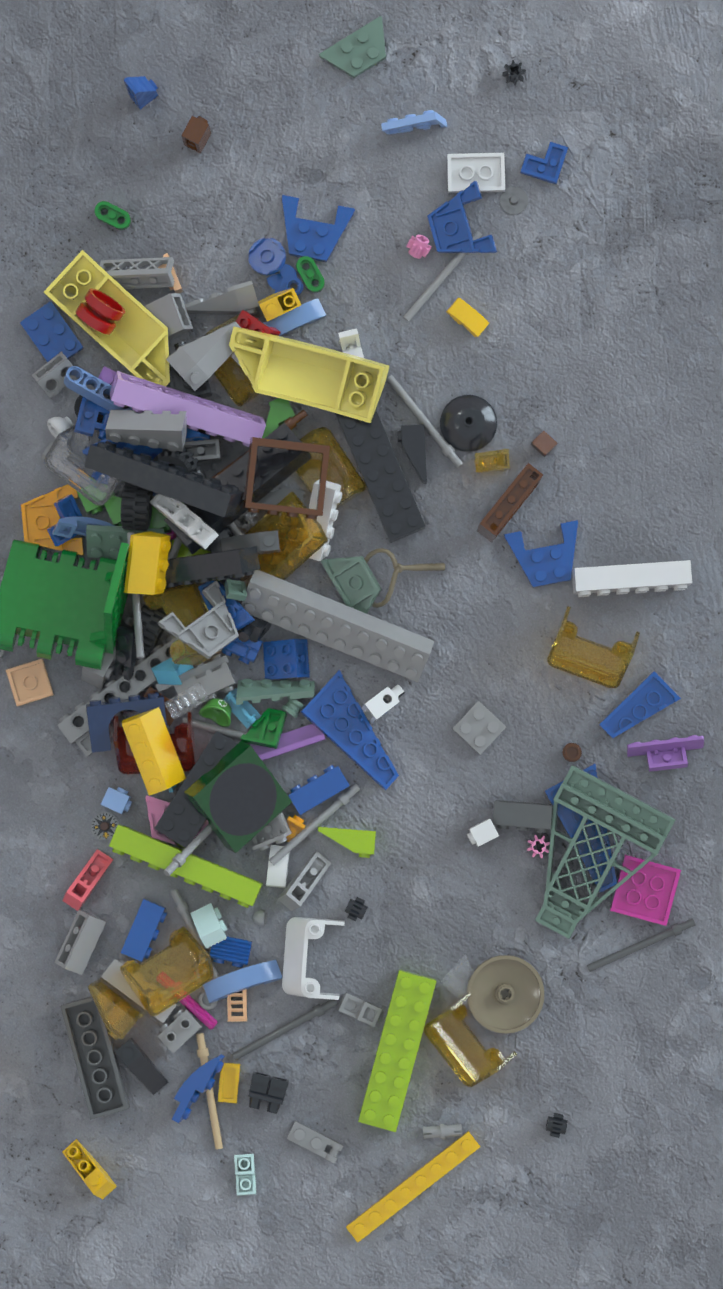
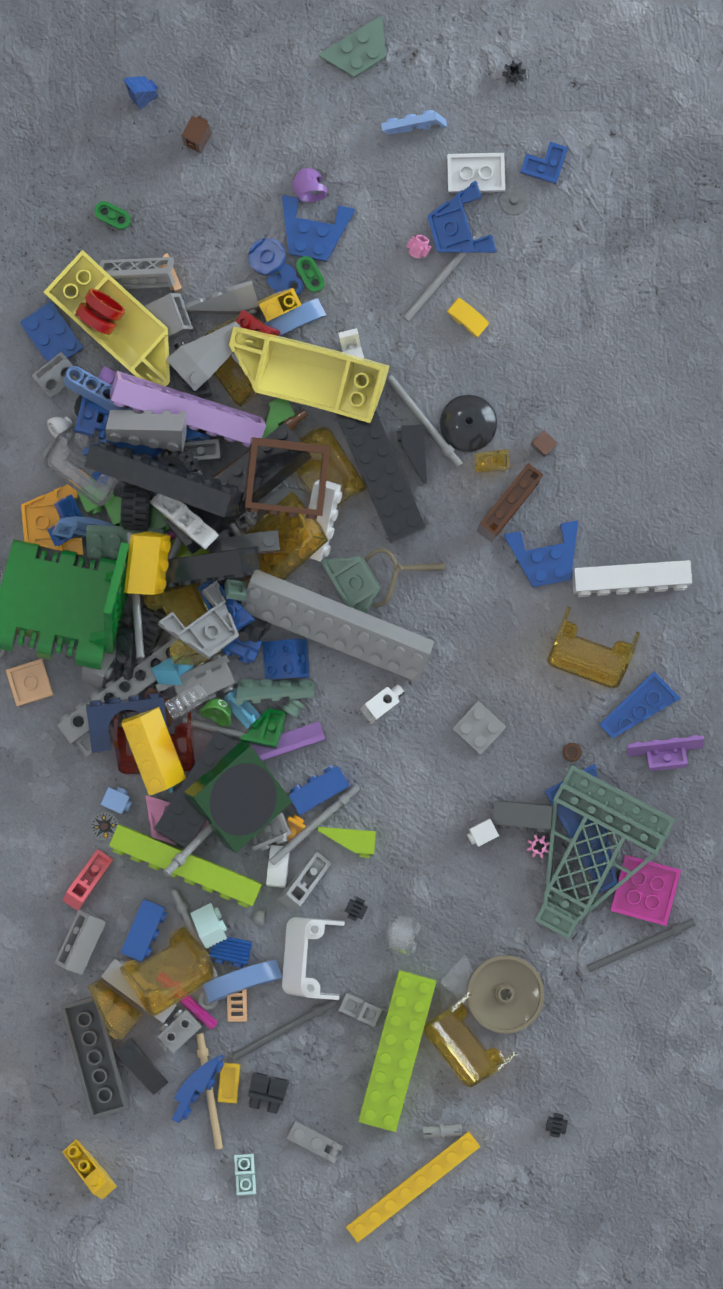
(306, 181): none -> medium lavender helmet
(345, 724): blue wing -> none
(402, 934): none -> clear brick

